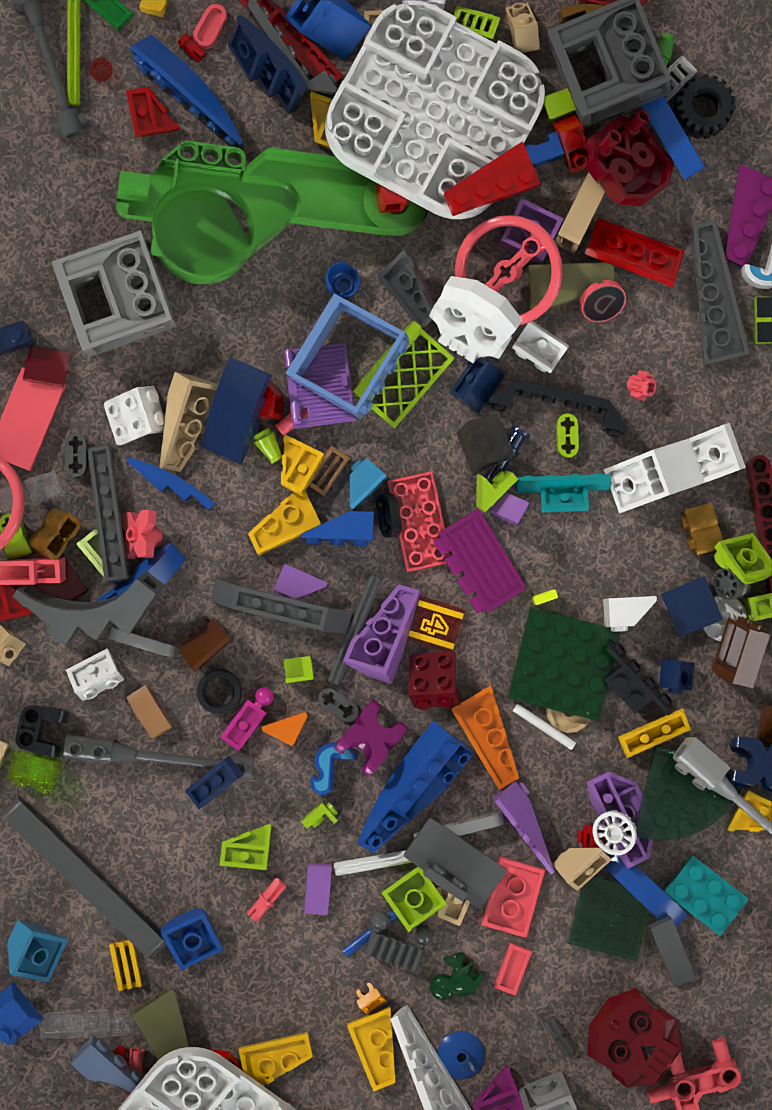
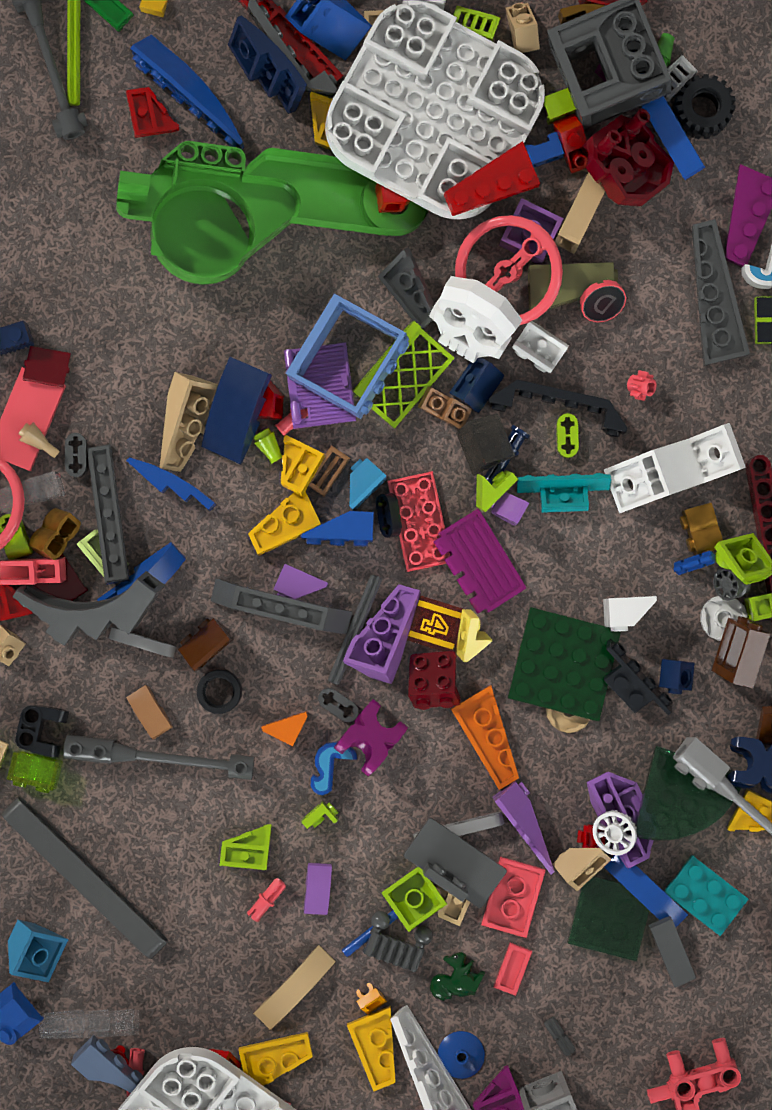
(33, 436): none -> tan cone
(94, 675): white bracket -> none
(101, 69): clear red plate -> none
(110, 266): light grey piece -> none
(130, 984): yellow tile -> none
(135, 414): white bracket -> none
(141, 534): coral plant -> none
(161, 1023): olive slope -> none
(191, 47): red pin -> none
(191, 938): blue slope -> none
(210, 26): coral tile -> none
(214, 782): dark blue plate -> none
(247, 719): dark pink plate -> none
(295, 987): none -> tan slope
(298, 669): lime panel -> none
(342, 280): blue hair -> none
(370, 863): white axle -> none
(415, 784): blue wedge -> none
(444, 408): none -> medium nougat slope
(470, 639): none -> light yellow slope
(544, 597): neon yellow tile -> none
(545, 727): white bar -> none
(619, 1027): dark red brick -> none
(635, 252): red tile -> none
(654, 733): yellow slope -> none
(692, 606): dark blue tile -> none
(694, 562): none -> blue axle

